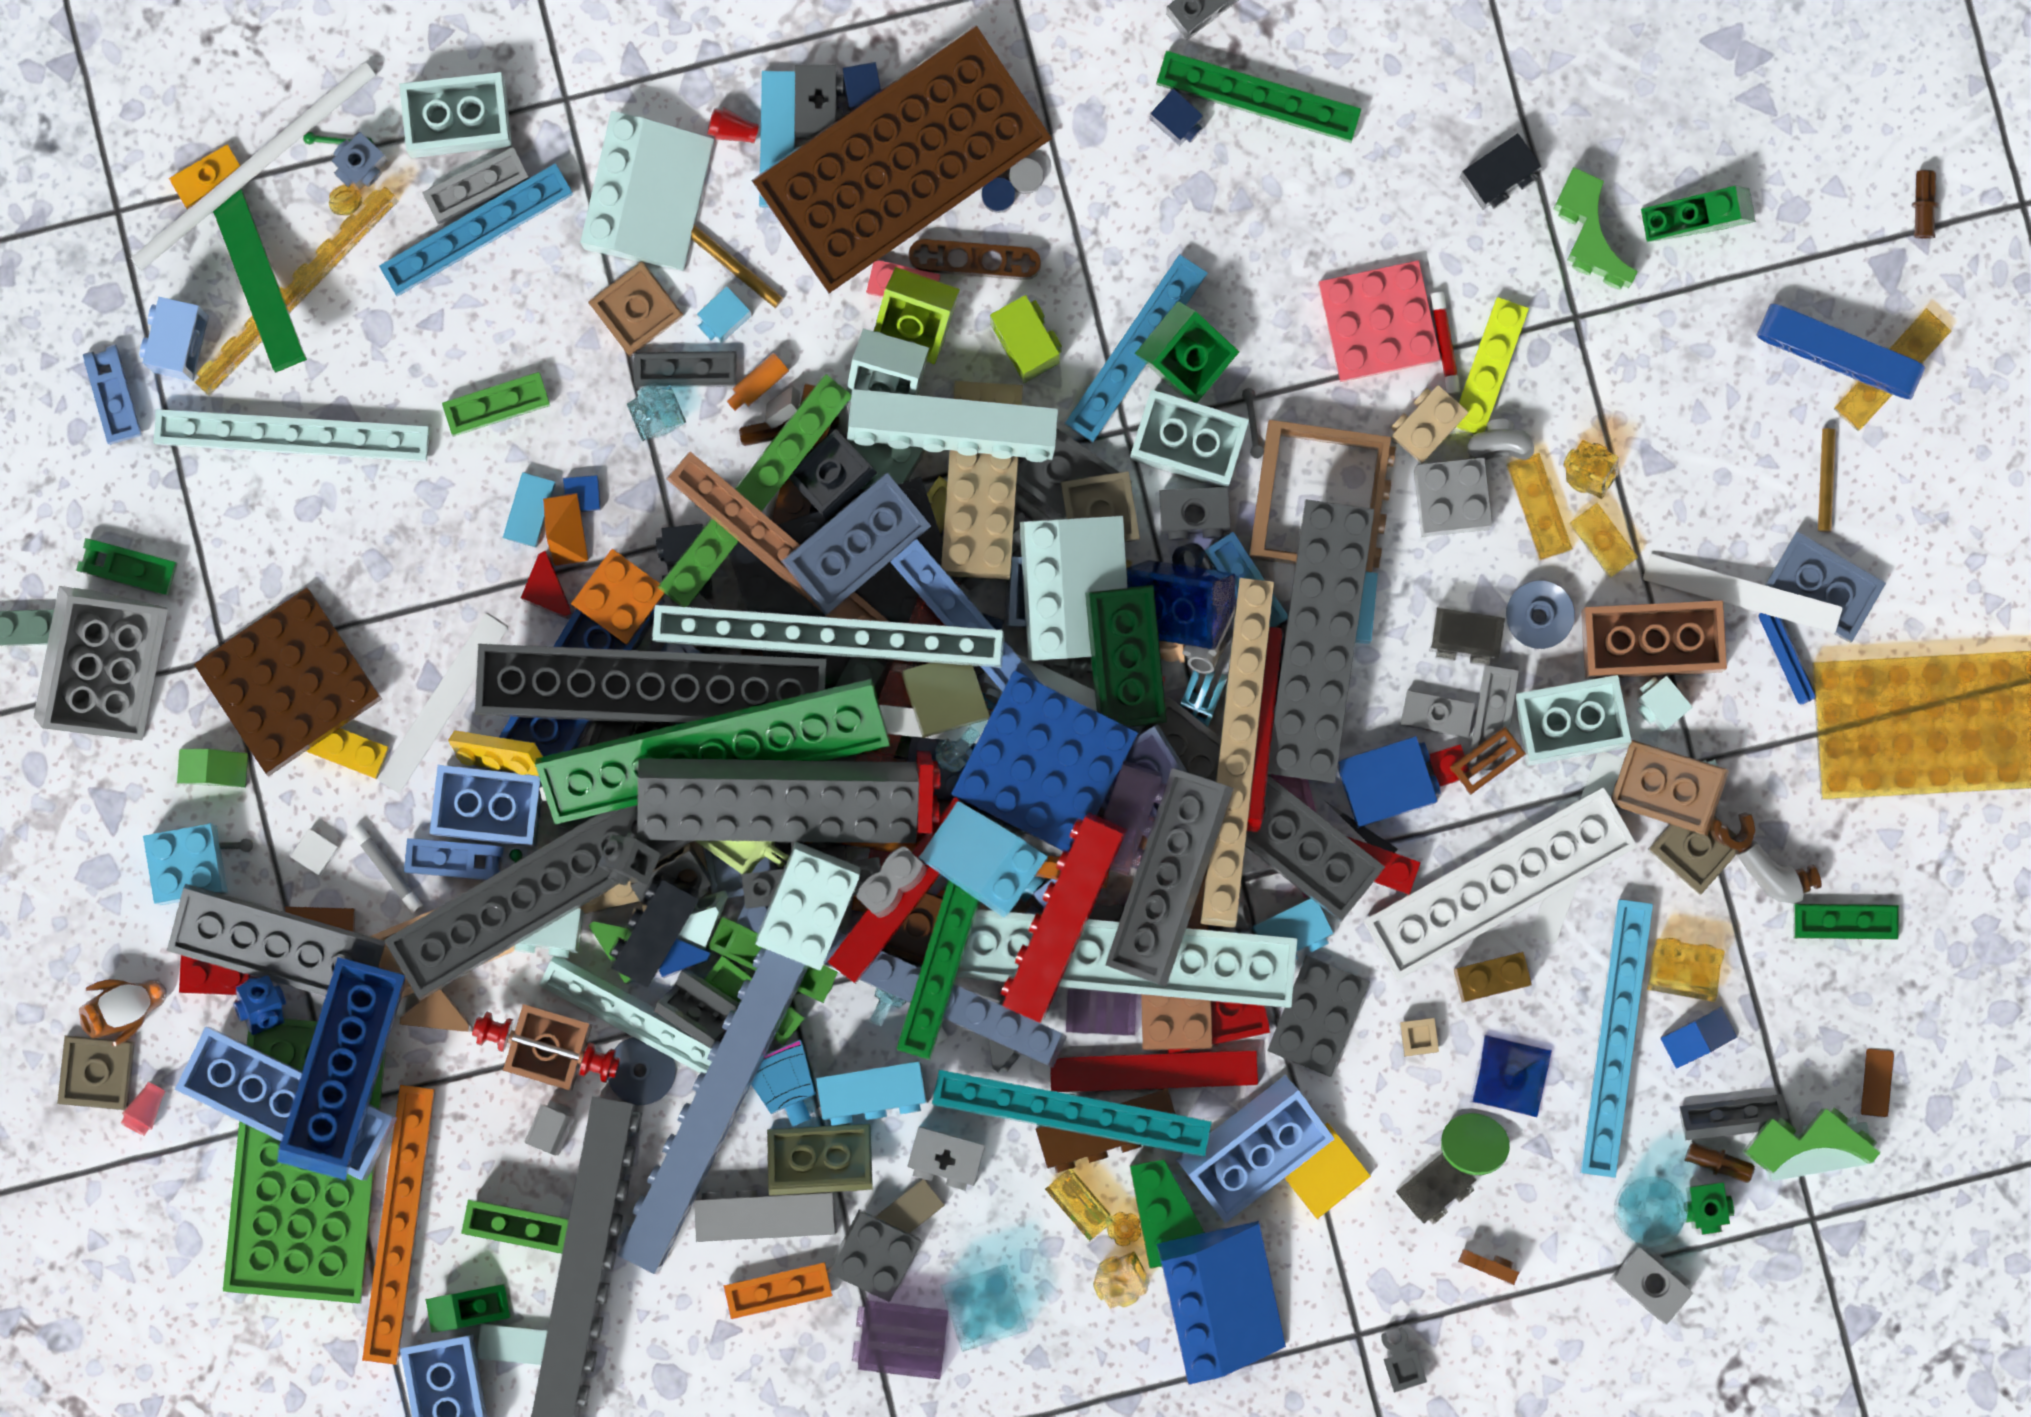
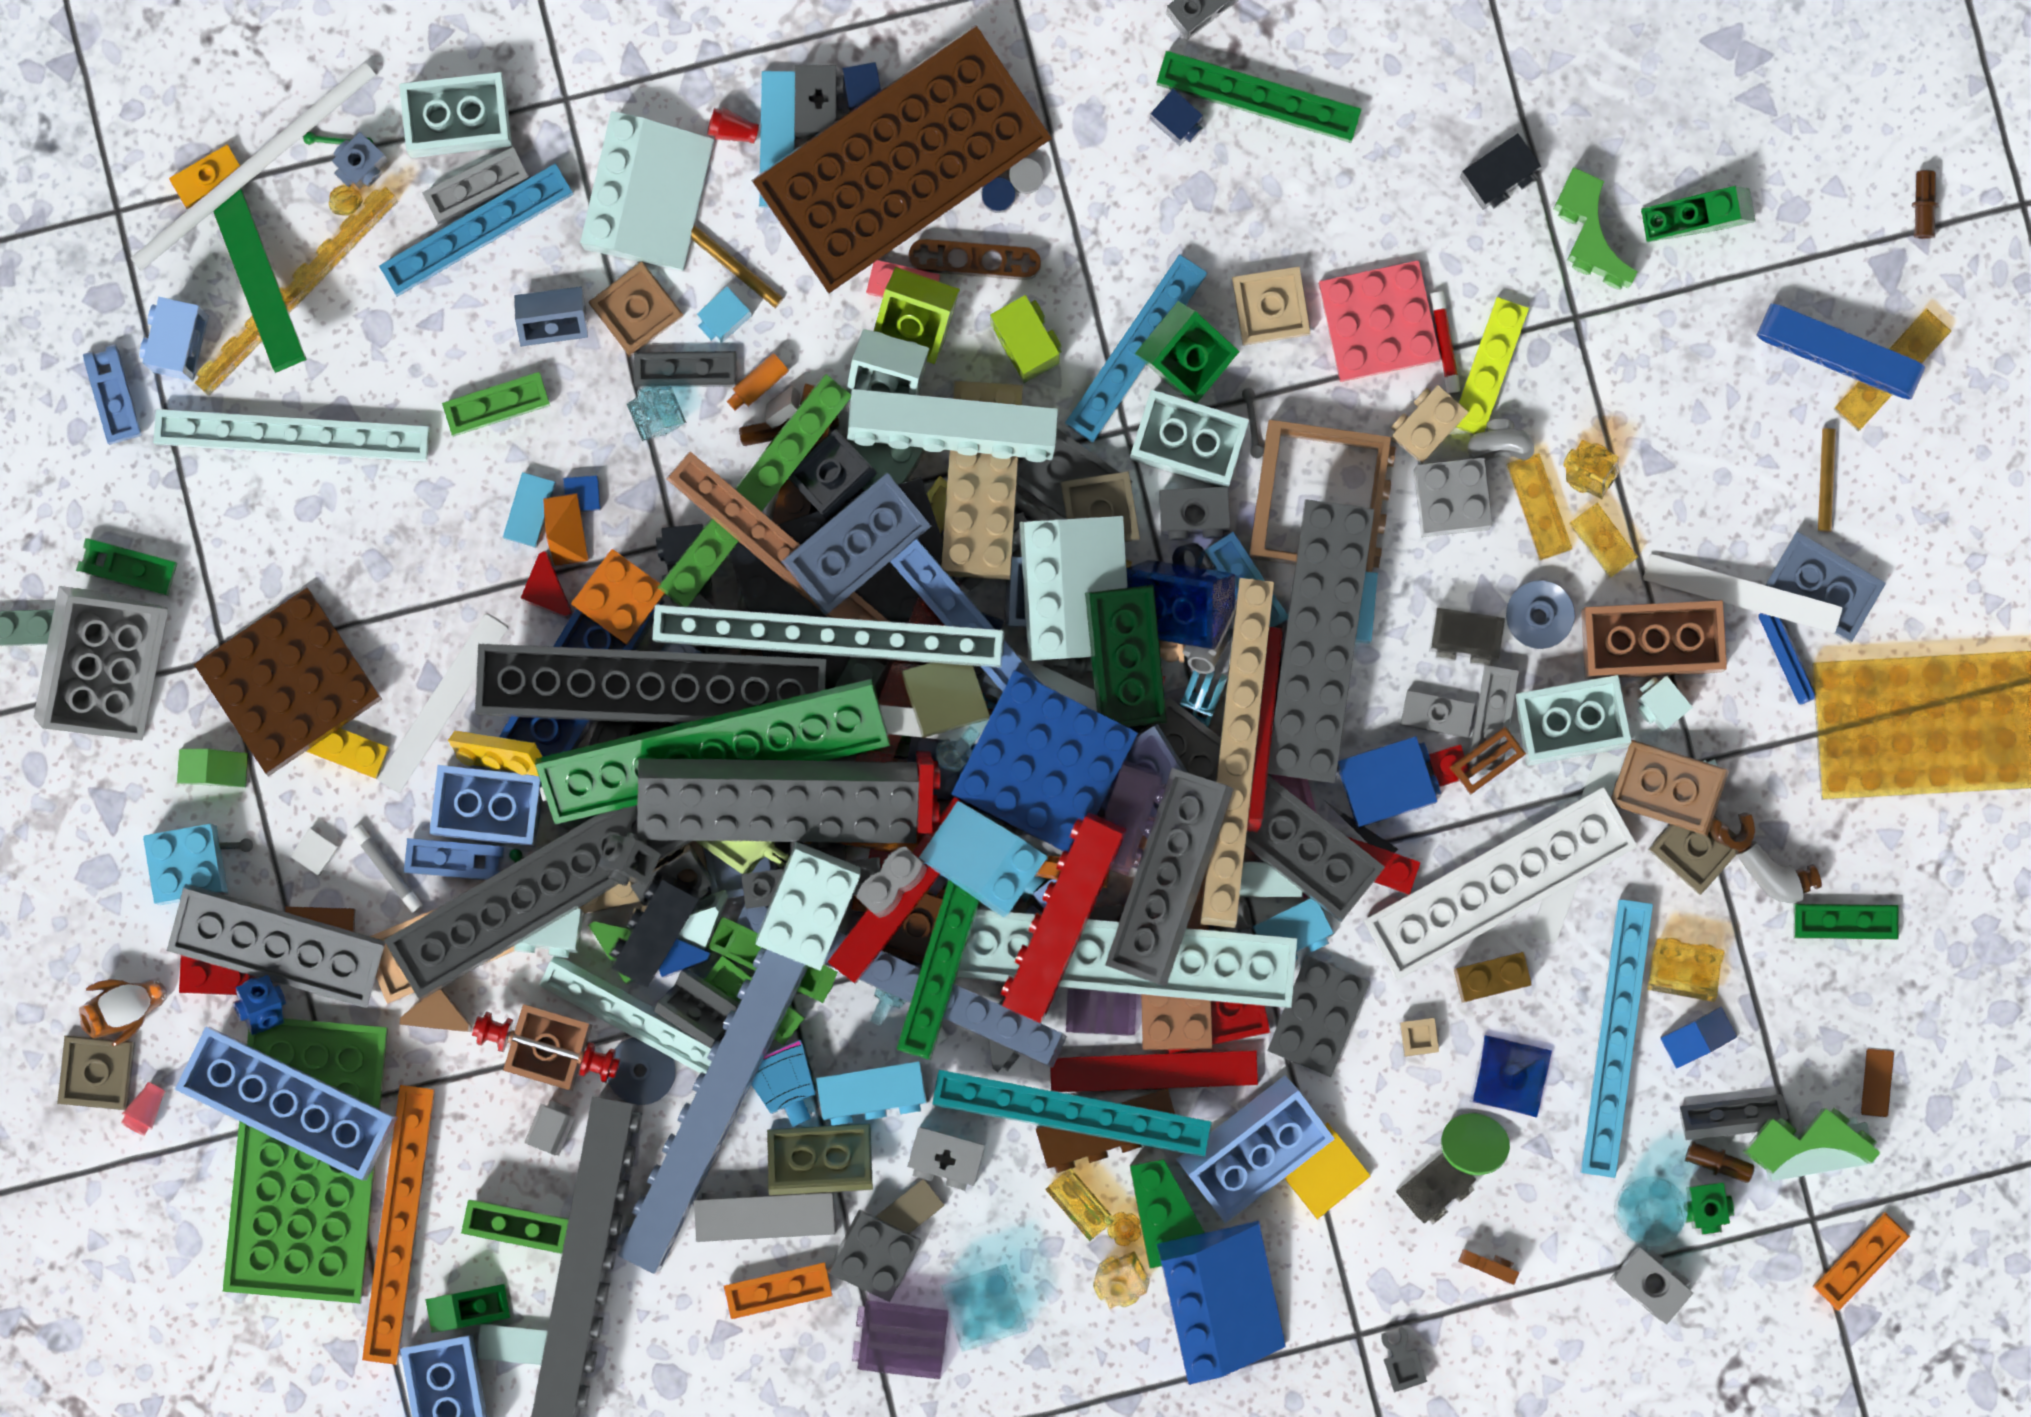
(341, 1068): blue brick -> none
(551, 316): none -> sand blue brick
(1263, 881): none -> light aqua tile
(1271, 306): none -> tan plate
(1861, 1261): none -> orange tile

